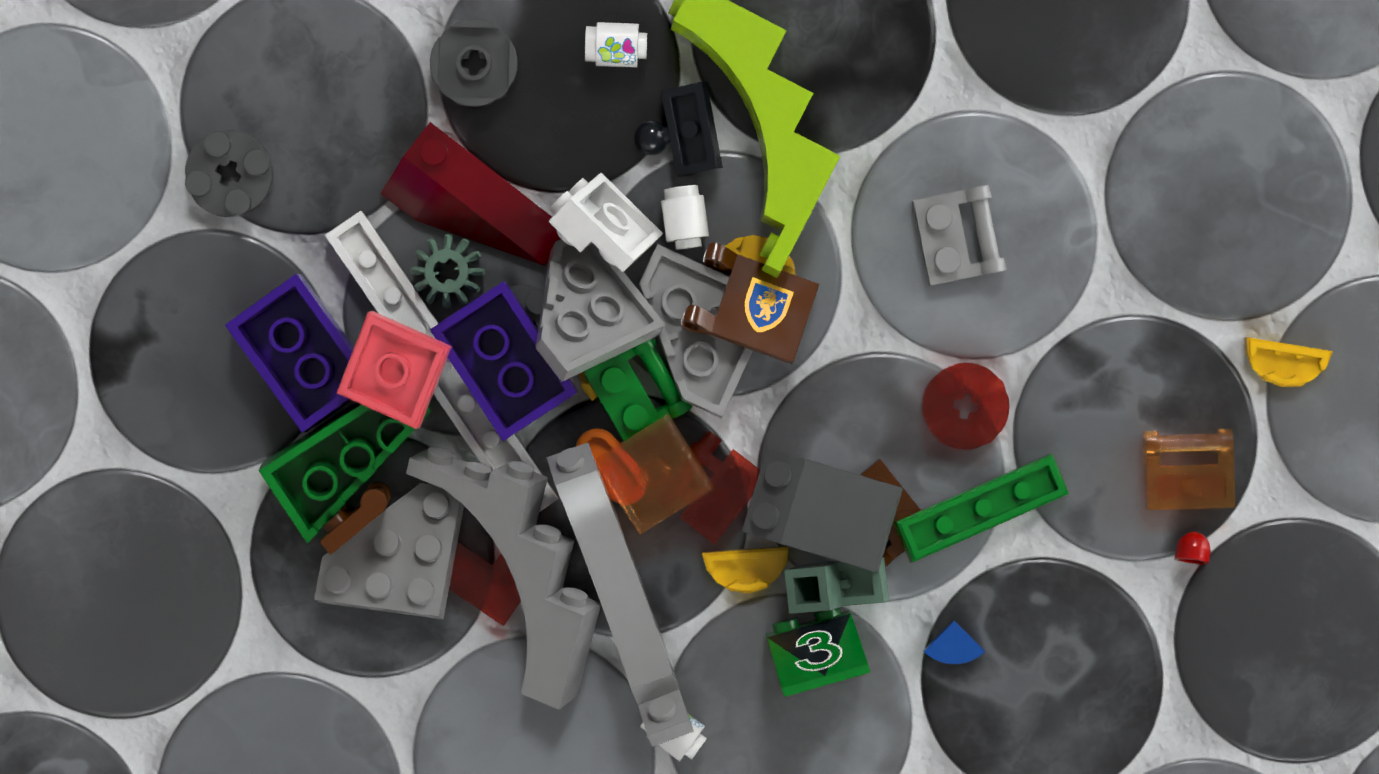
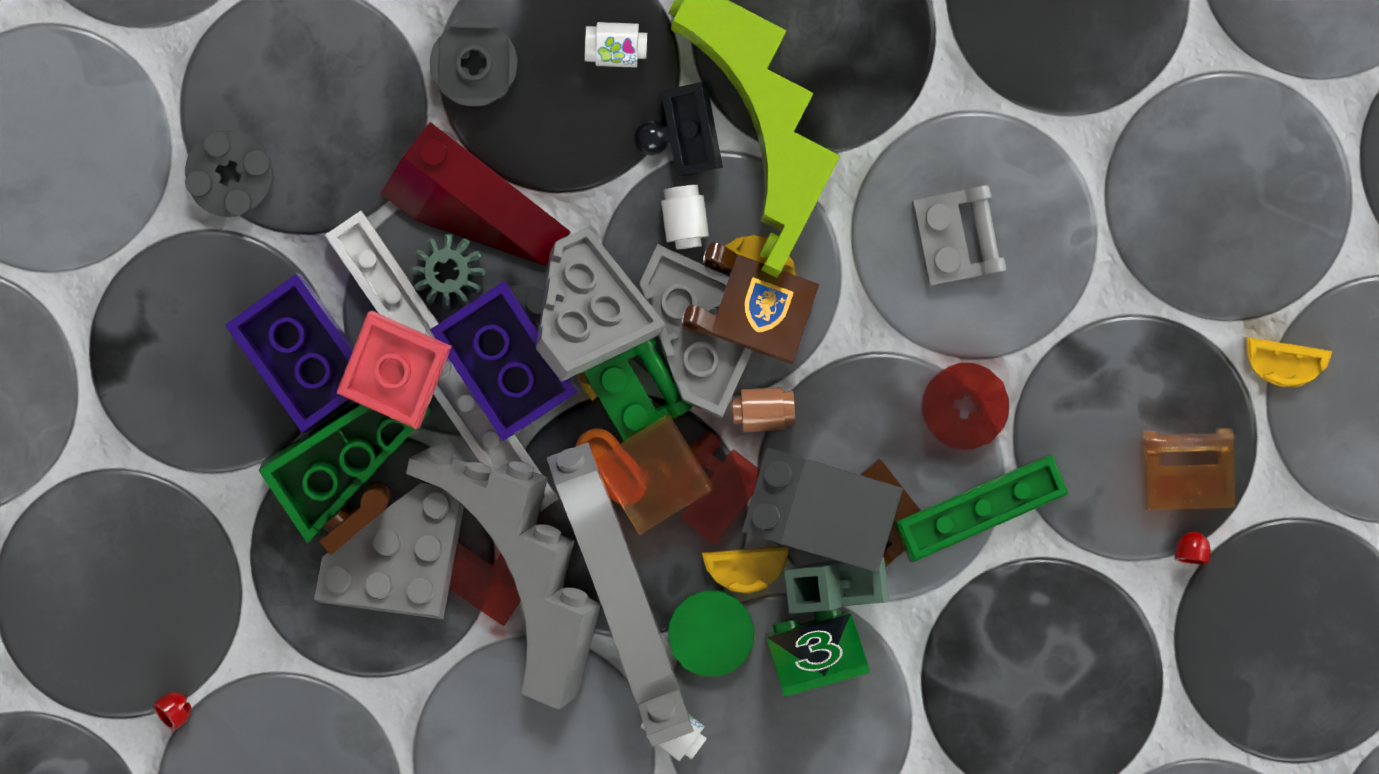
(173, 709): none -> red hinge
(605, 217): white plate -> none
(711, 633): none -> green tile
(764, 409): none -> nougat brick
(953, 646): blue tile -> none

